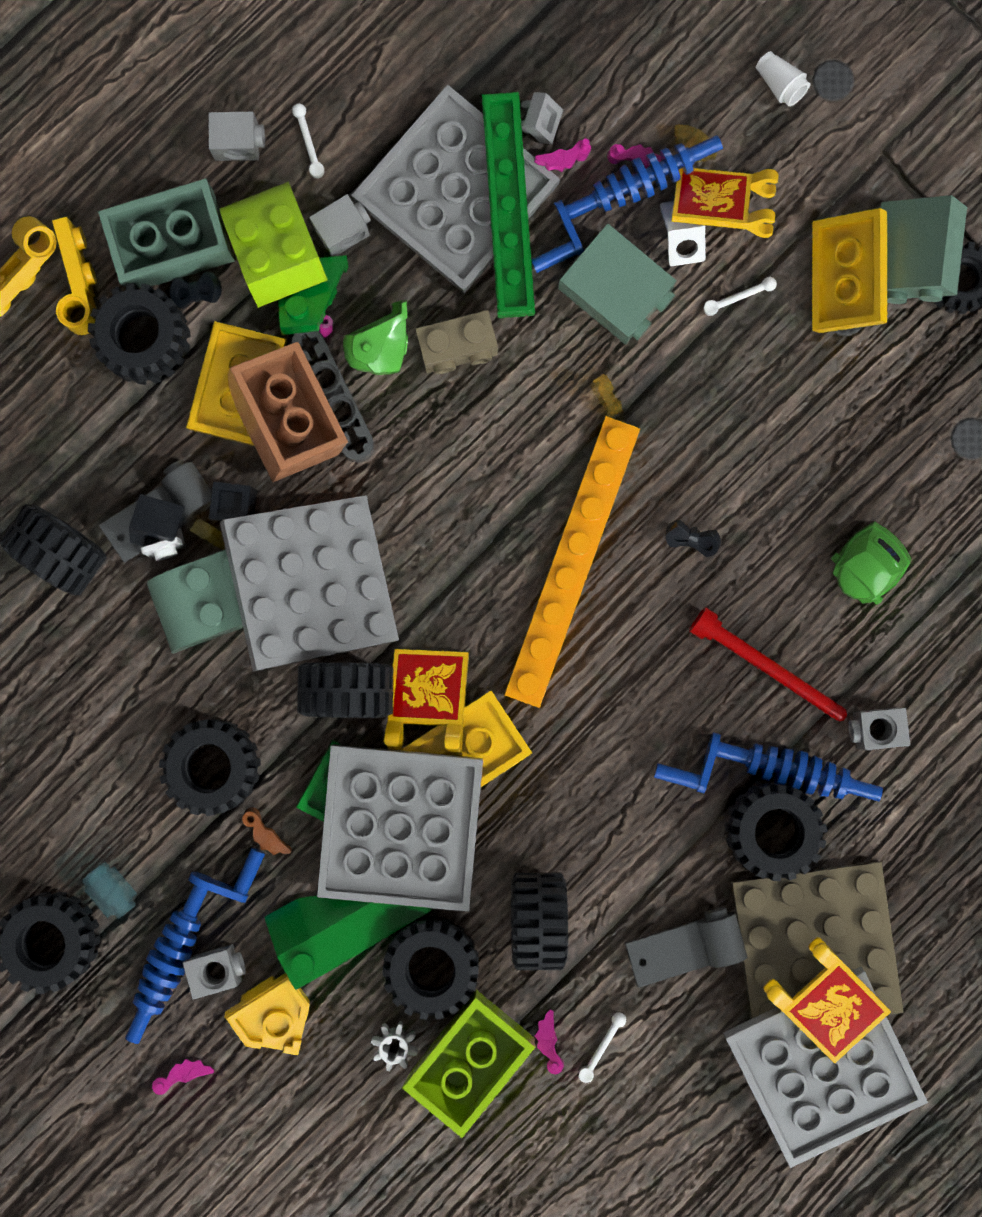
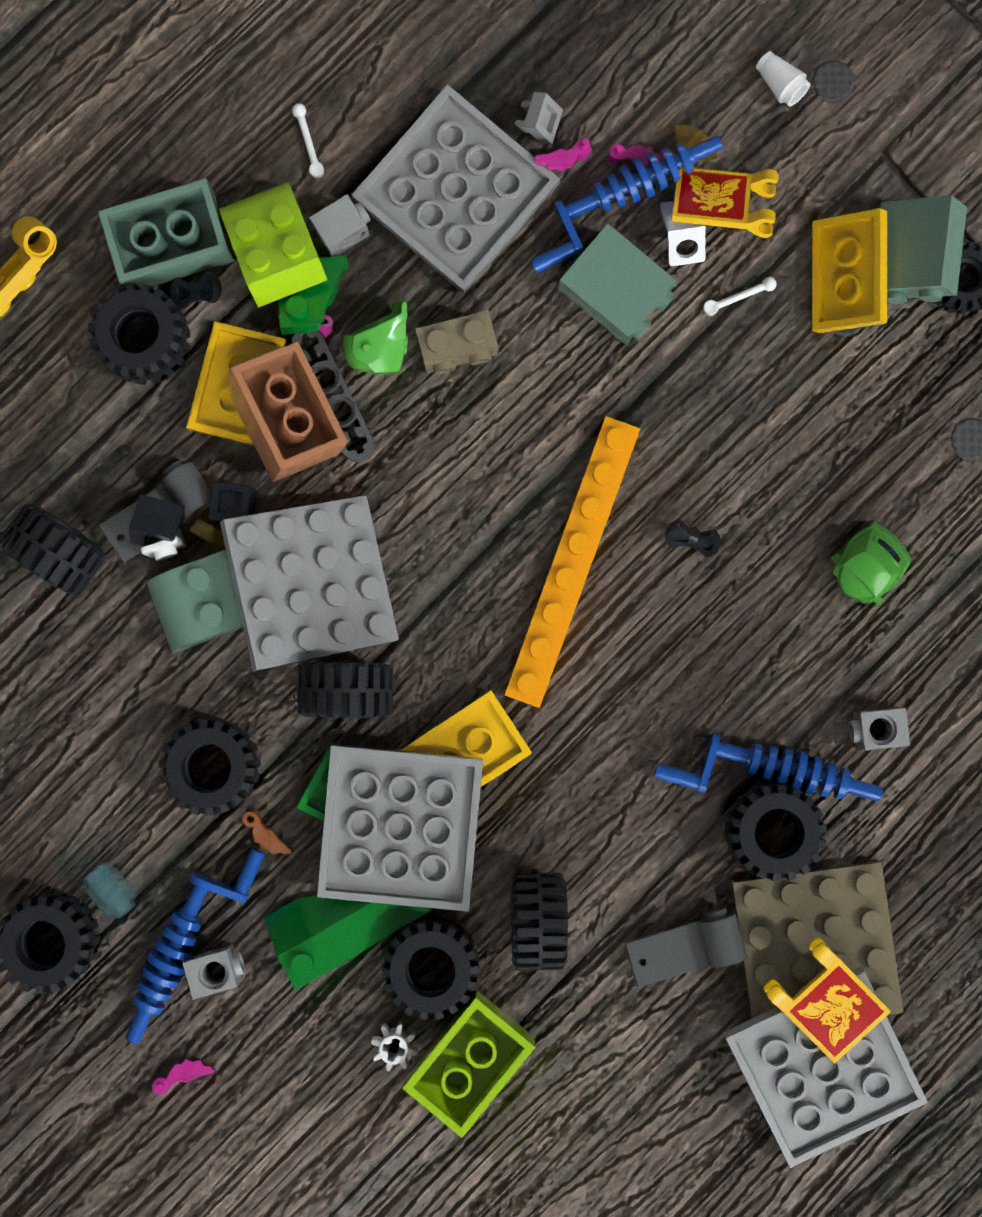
(79, 274): yellow plate -> none
(235, 136): light grey brick -> none
(271, 1015): yellow plate -> none
(428, 691): flag -> none
(508, 205): green tile -> none
(546, 1043): dark pink piece -> none
(586, 1072): white hinge -> none
(603, 390): clear yellow tile -> none
(710, 627): red piece -> none

